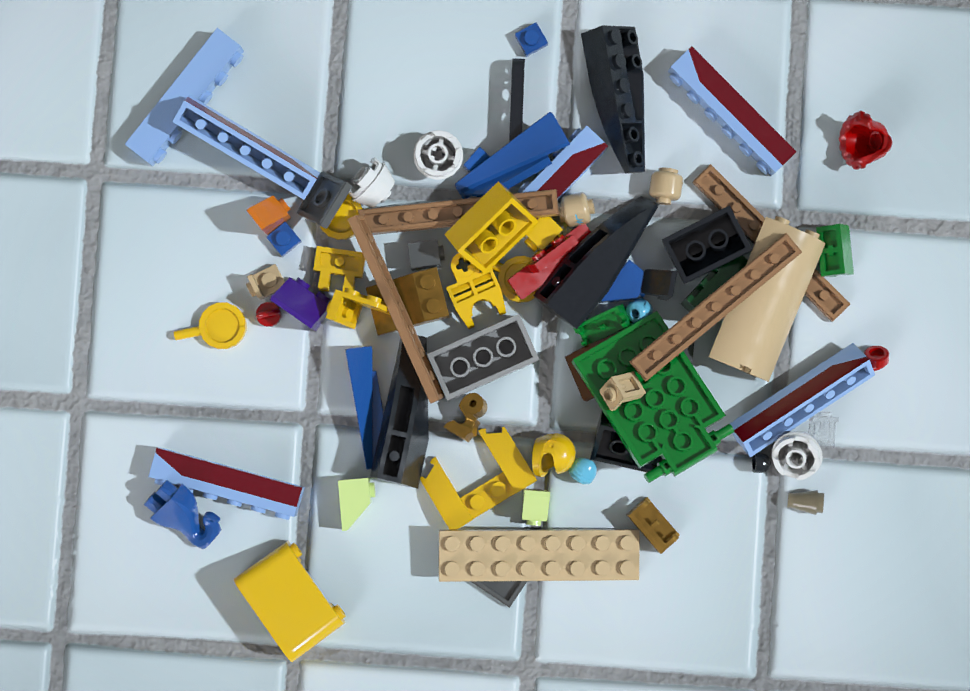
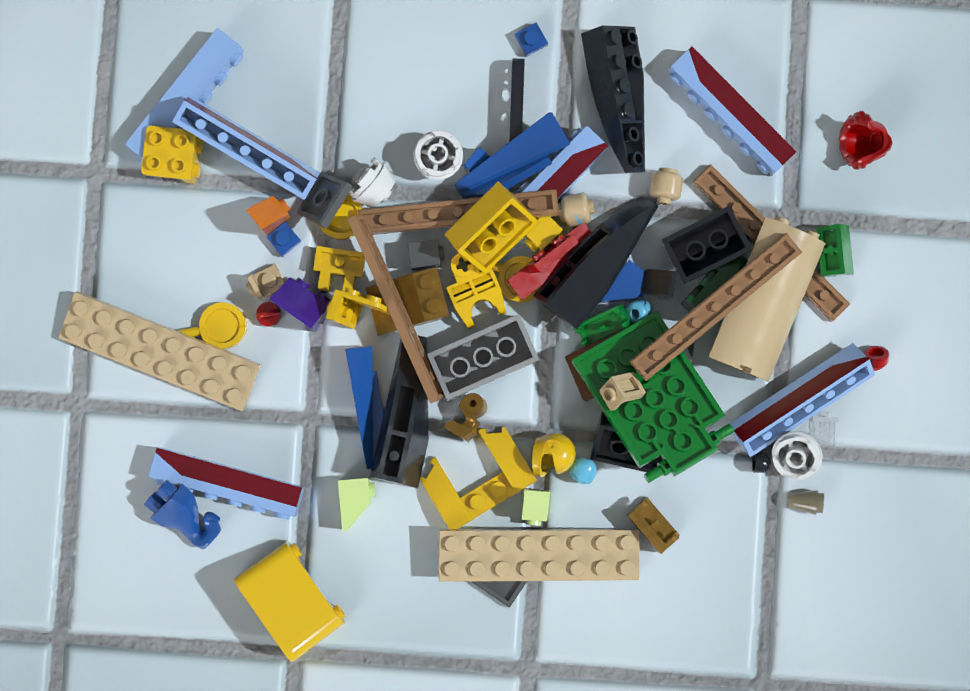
(159, 351): none -> tan plate
(172, 154): none -> yellow bracket

